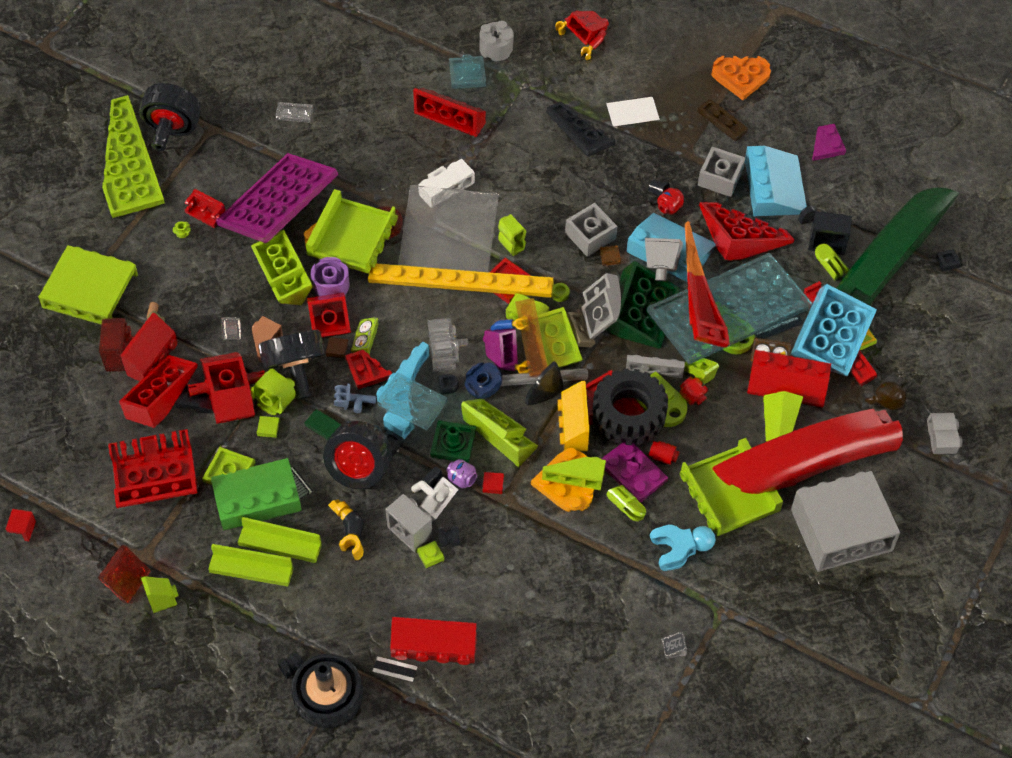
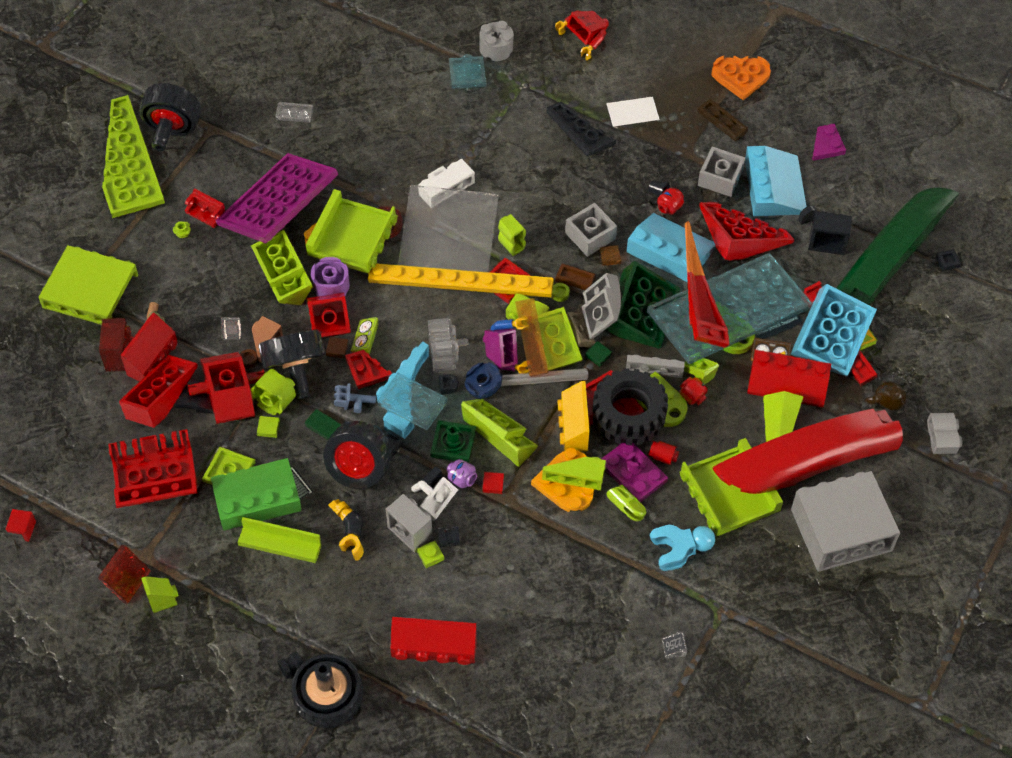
(249, 358): none -> reddish brown tile
(251, 565): lime panel -> none
(394, 669): sticker -> none
(448, 111): red slope -> none
(547, 386): black brick -> none
(575, 277): none -> reddish brown tile
(598, 354): none -> dark green tile
(662, 255): light grey torso -> none
(830, 261): lime arm -> none

